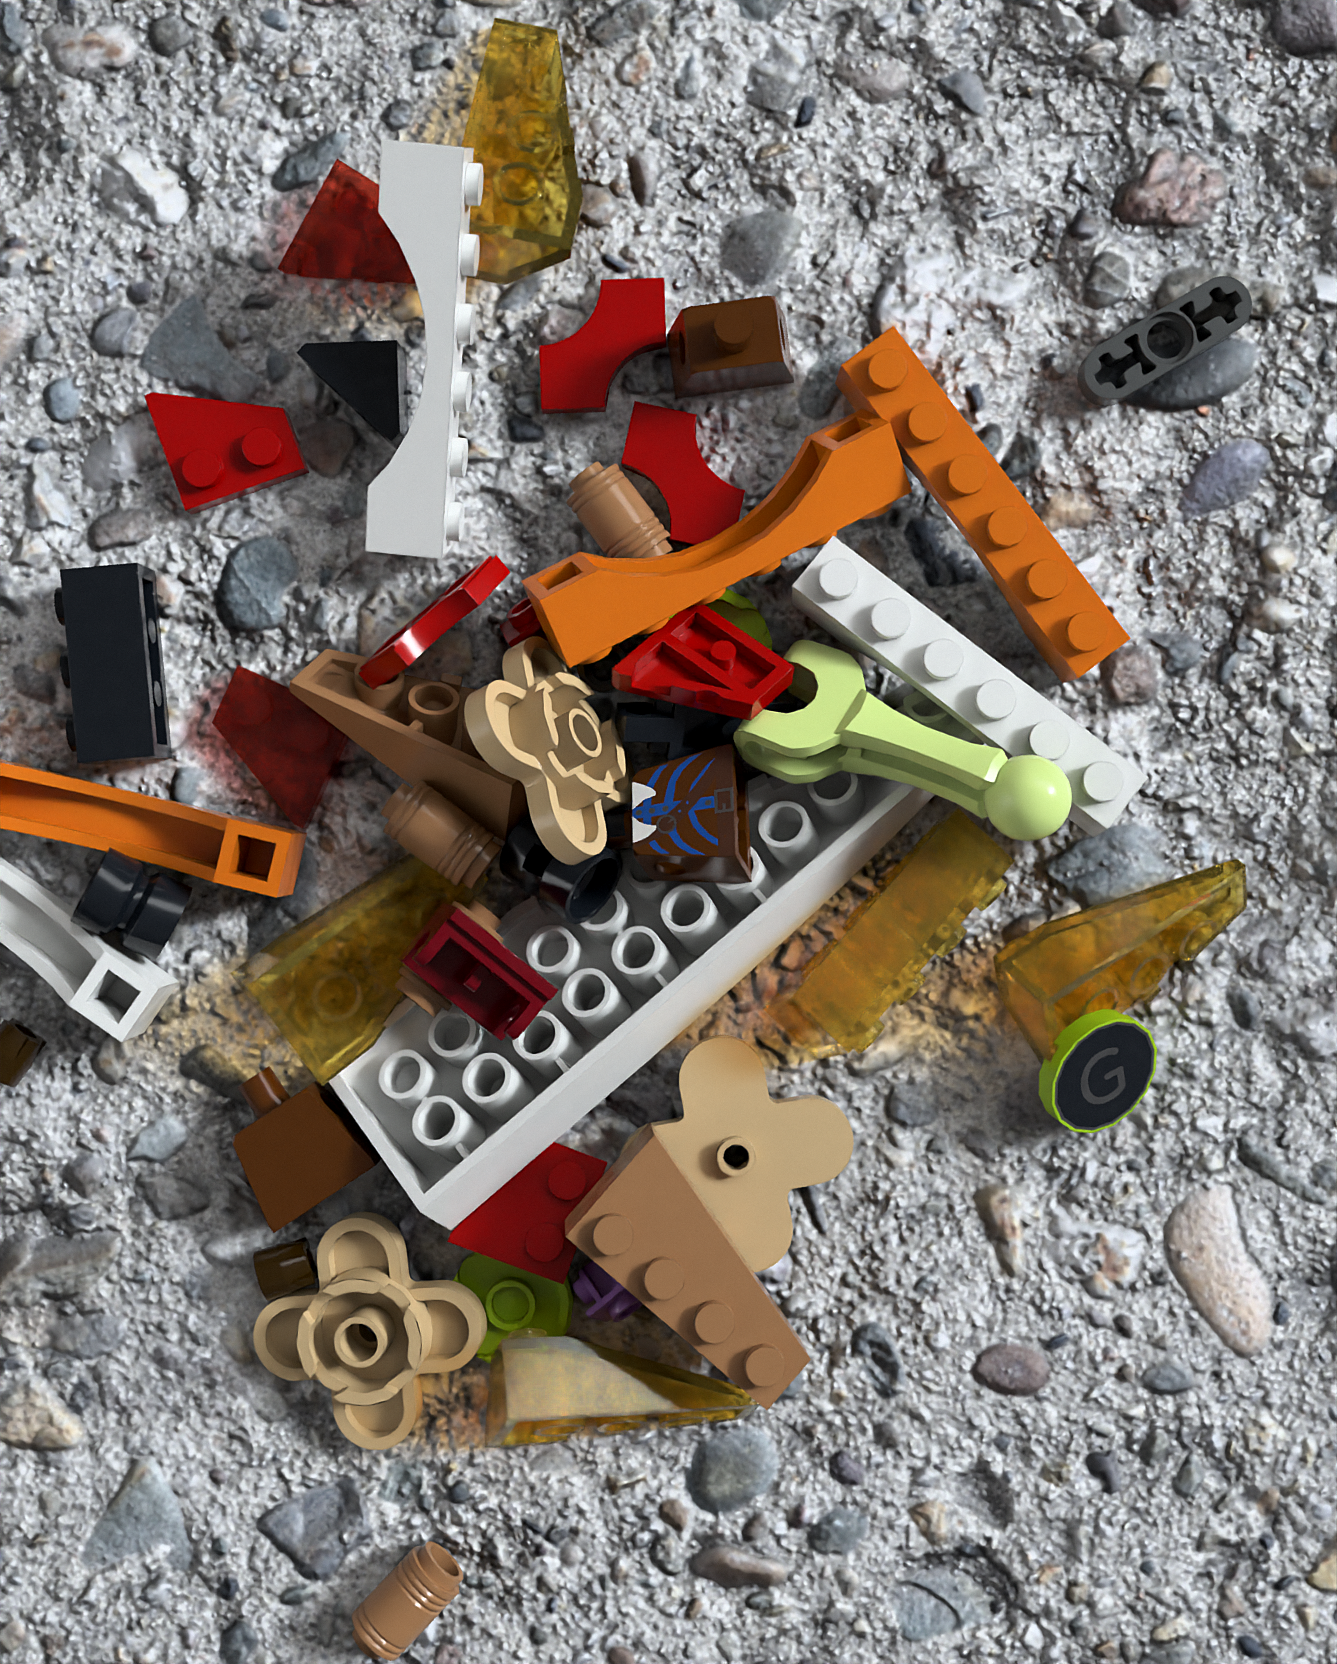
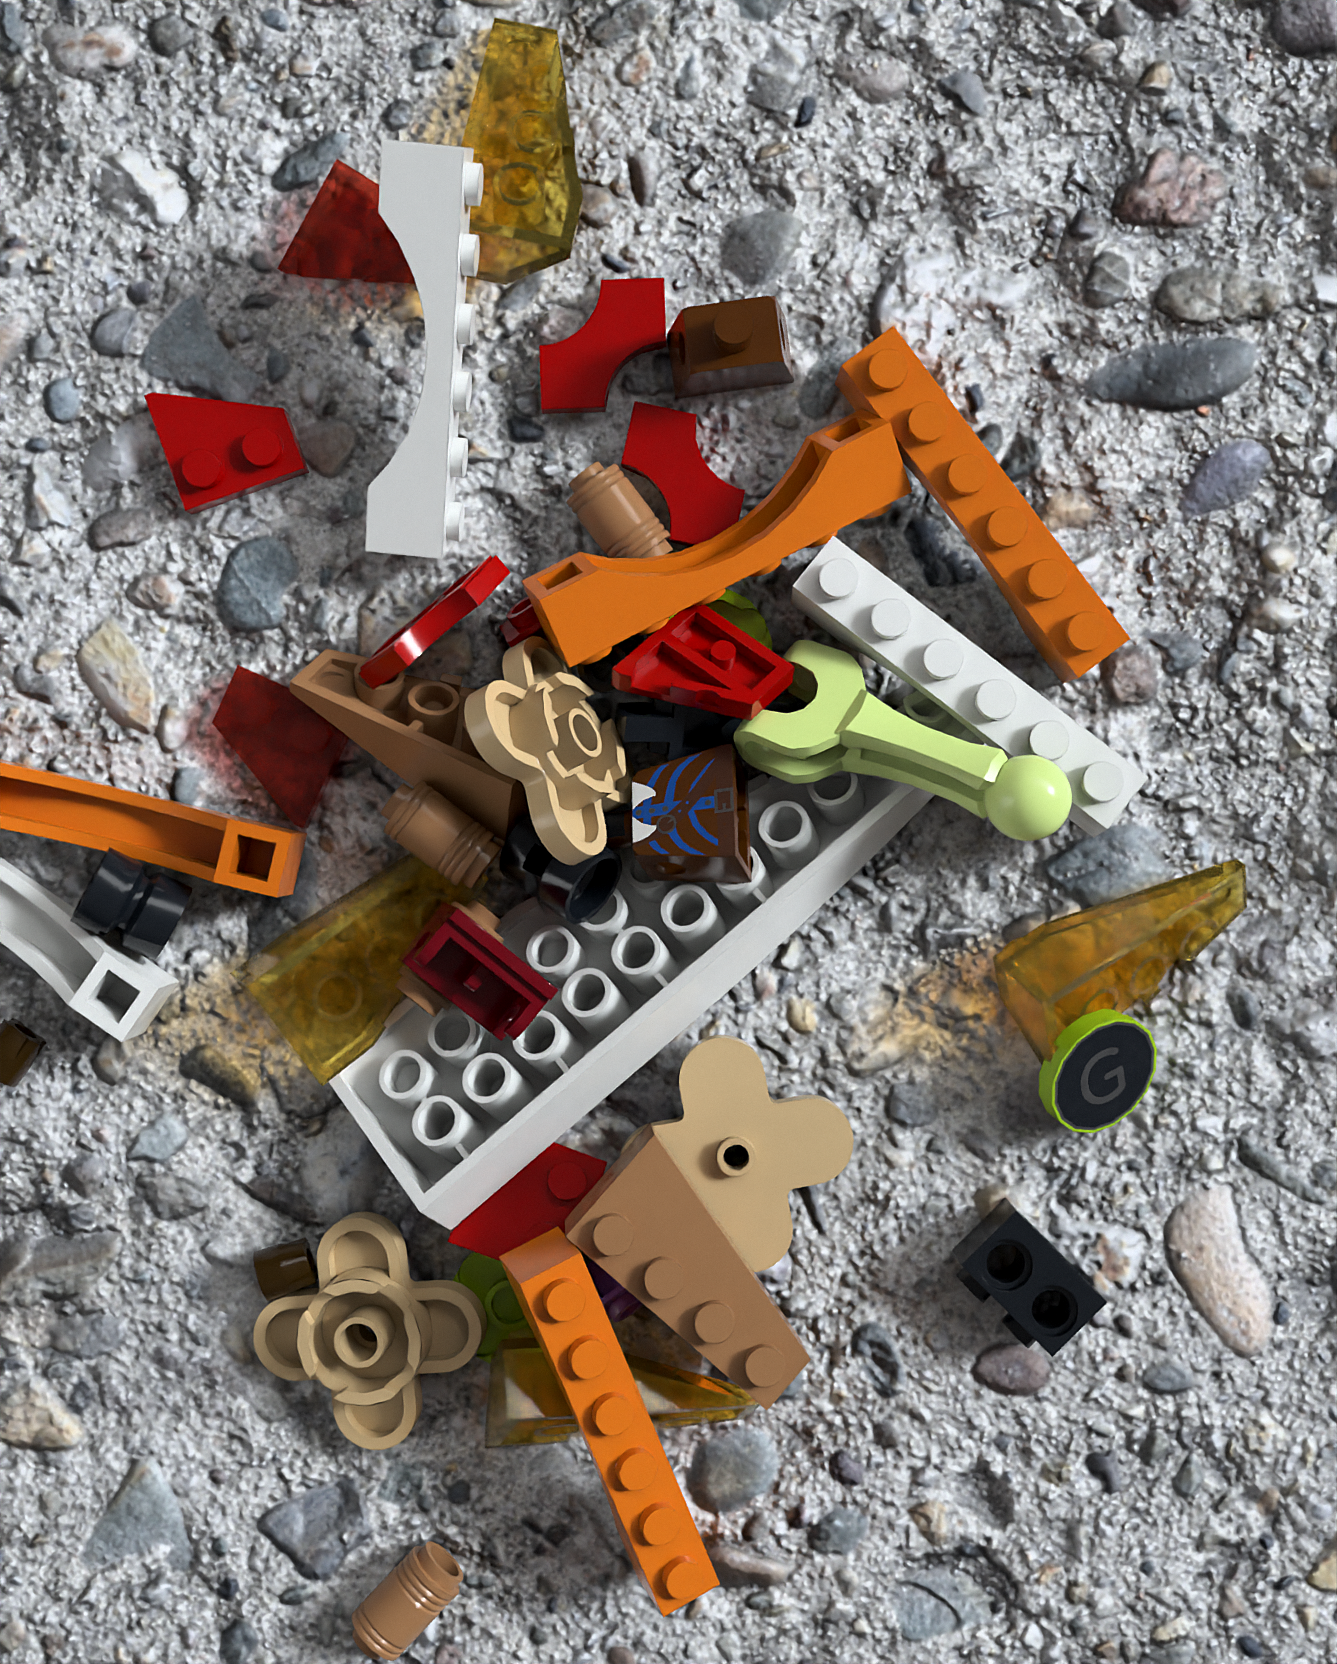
(113, 664): black brick -> none
(298, 1147): reddish brown torso -> none
(368, 378): black slope -> none
(612, 1419): none -> orange arch
(893, 939): clear yellow wedge -> none
(1034, 1270): none -> black brick
(1210, 333): dark grey beam -> none

